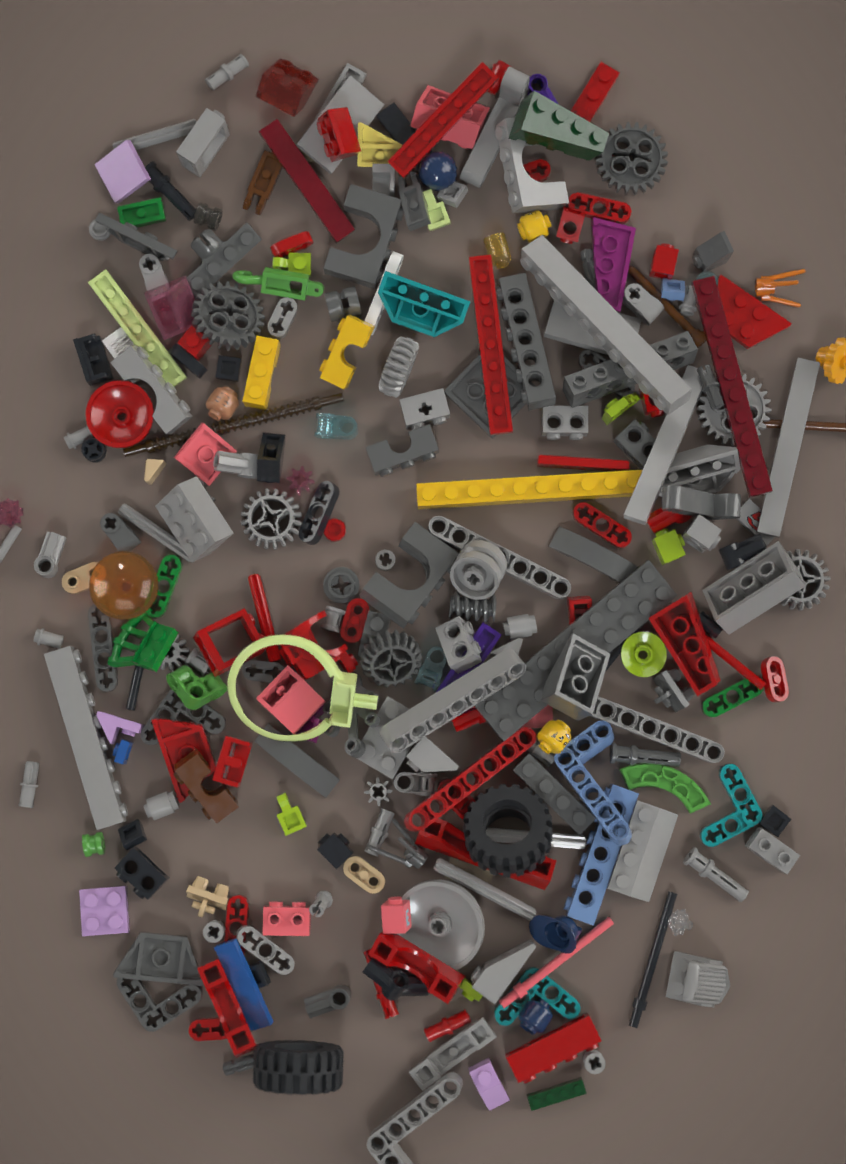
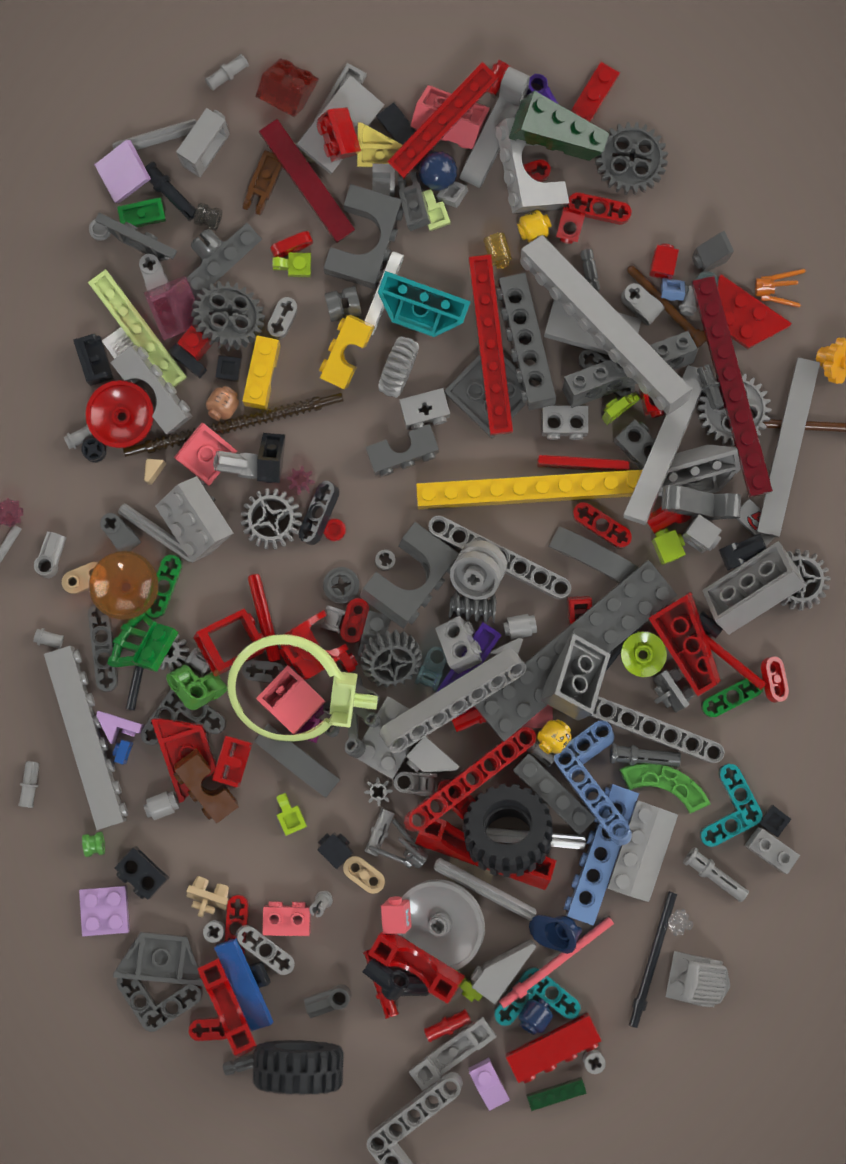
(132, 834): black plate -> none
(278, 283): bright green piece -> none
(334, 426): clear light blue piece -> none
(611, 259): magenta wing -> none

